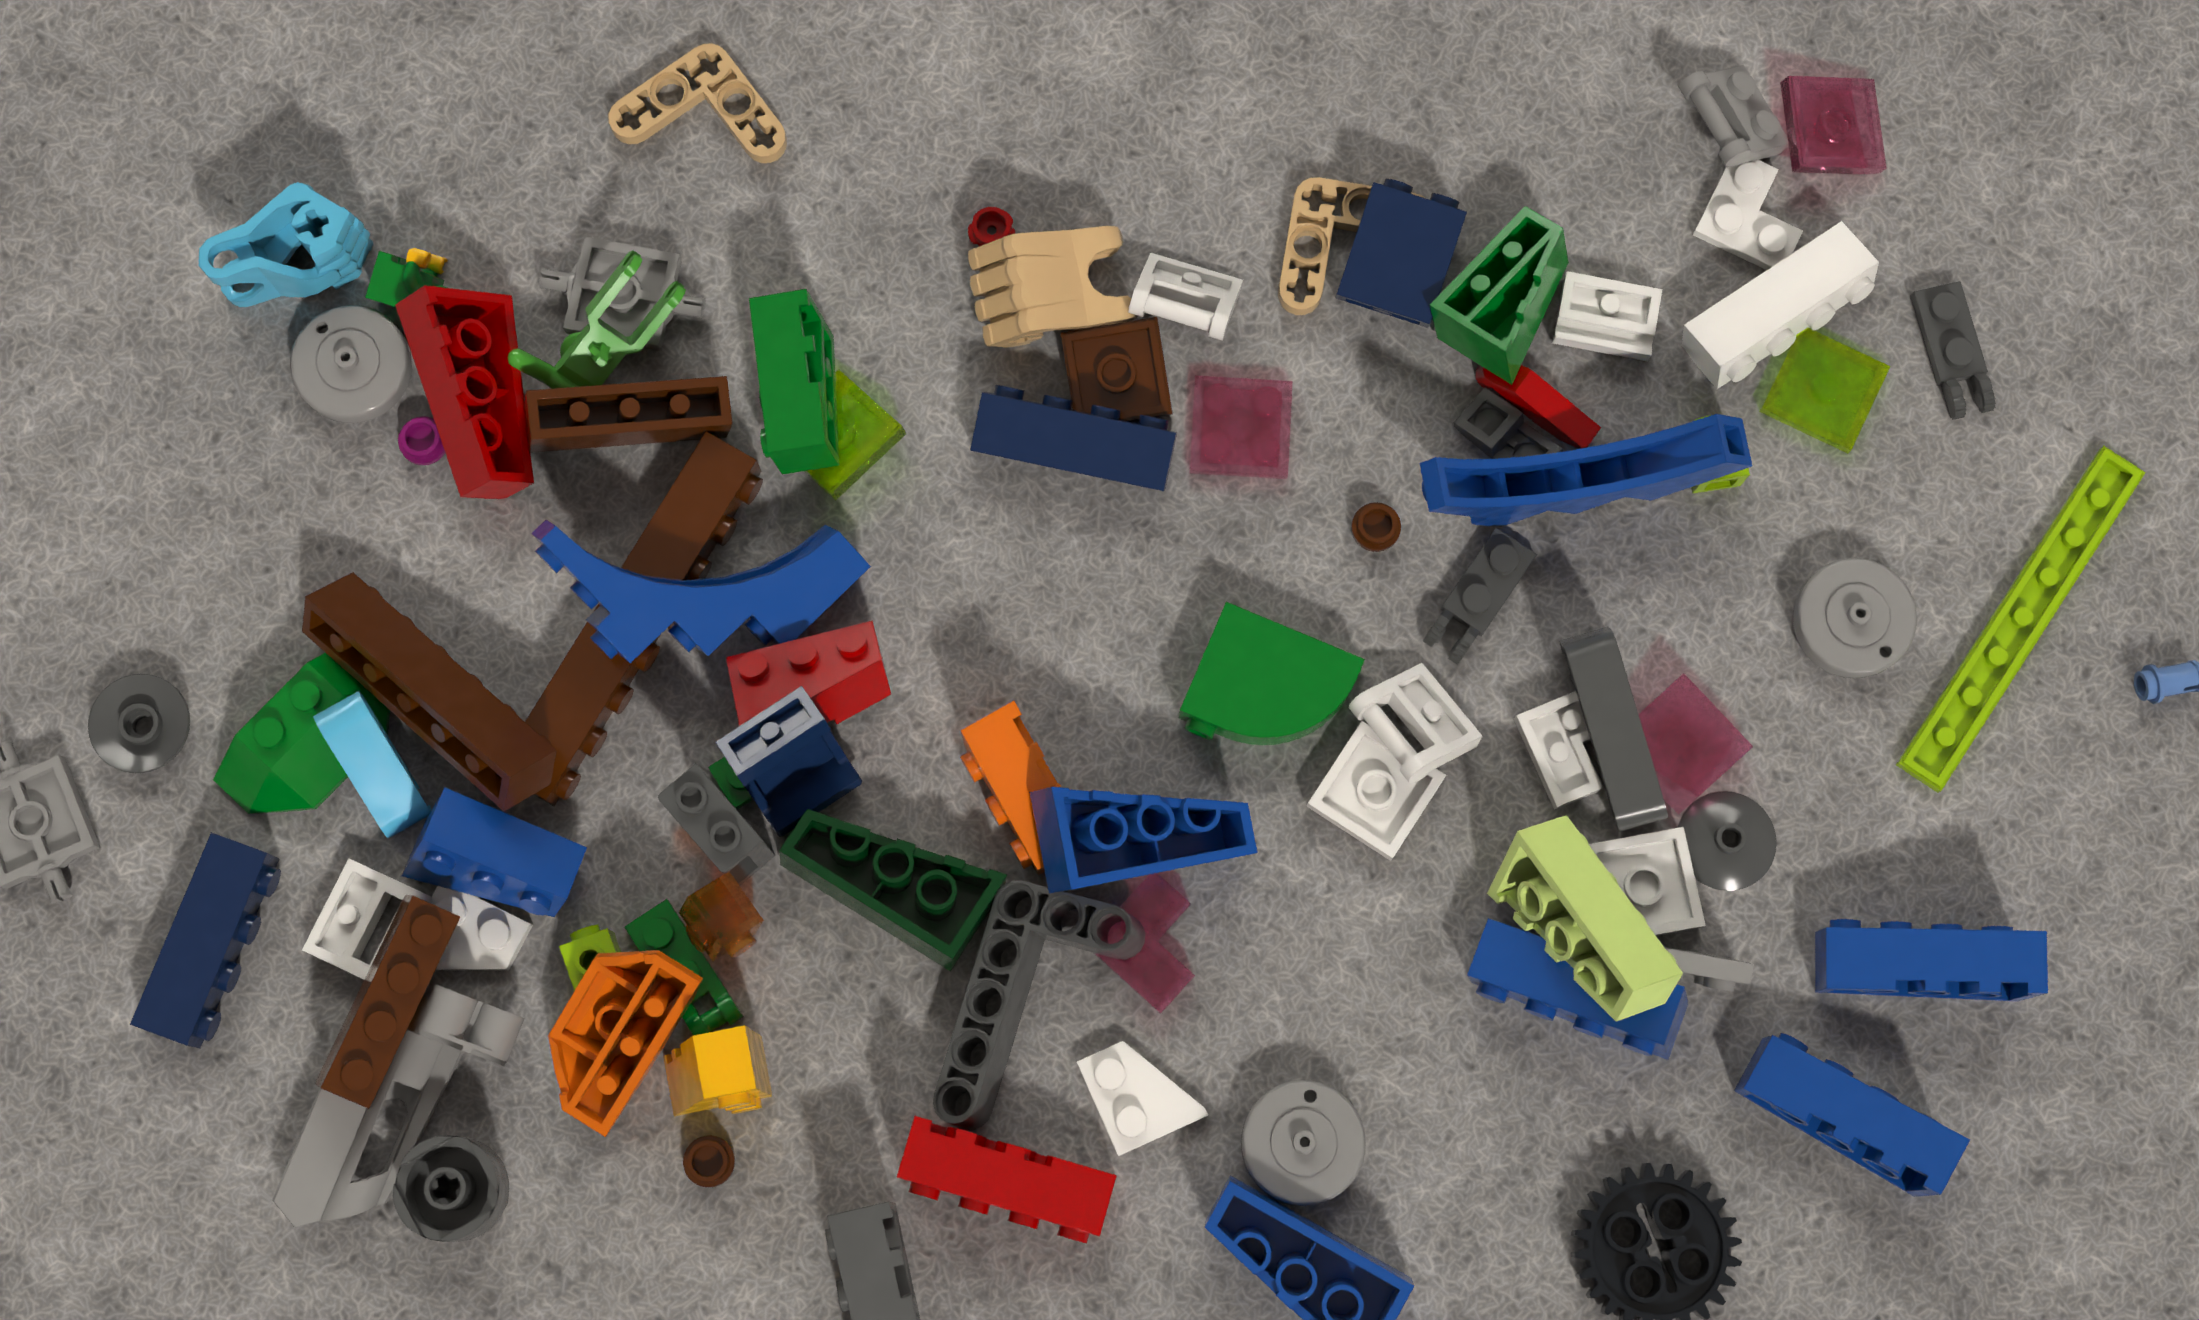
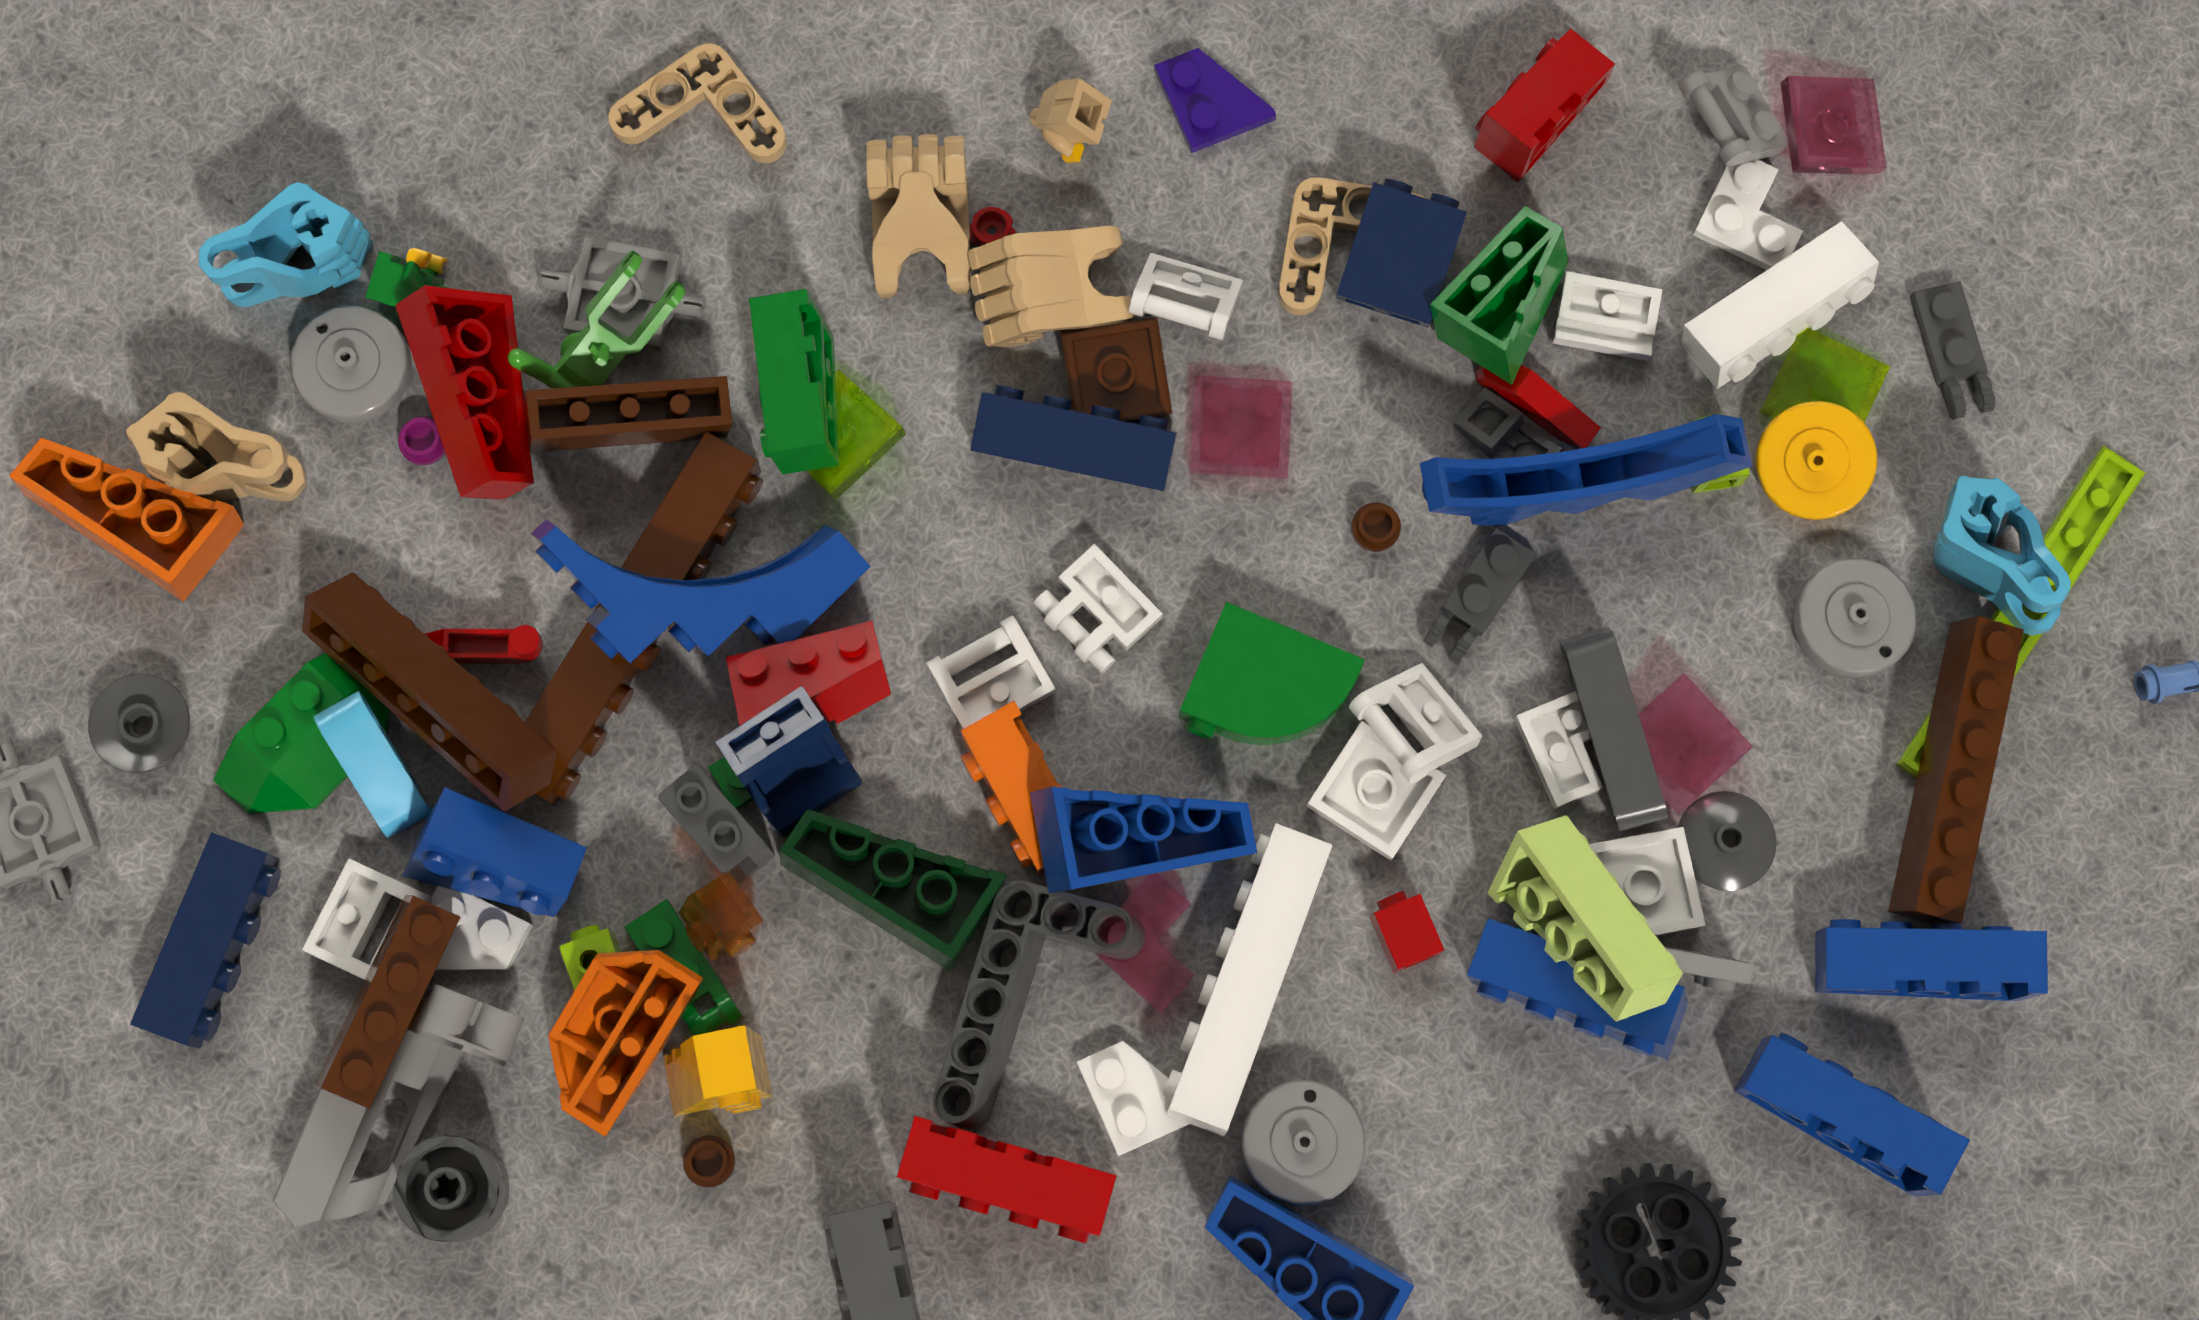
(141, 521): none -> orange wedge
(244, 457): none -> tan piece
(490, 645): none -> red piece
(918, 207): none -> tan piece
(1015, 679): none -> white plate
(1071, 116): none -> tan piece
(1109, 598): none -> white plate
(1209, 100): none -> dark purple wing
(1248, 981): none -> white brick
(1405, 931): none -> red brick
(1542, 103): none -> red wedge
(1816, 460): none -> yellow wheel
(1956, 771): none -> reddish brown brick
(1965, 553): none -> medium azure piece

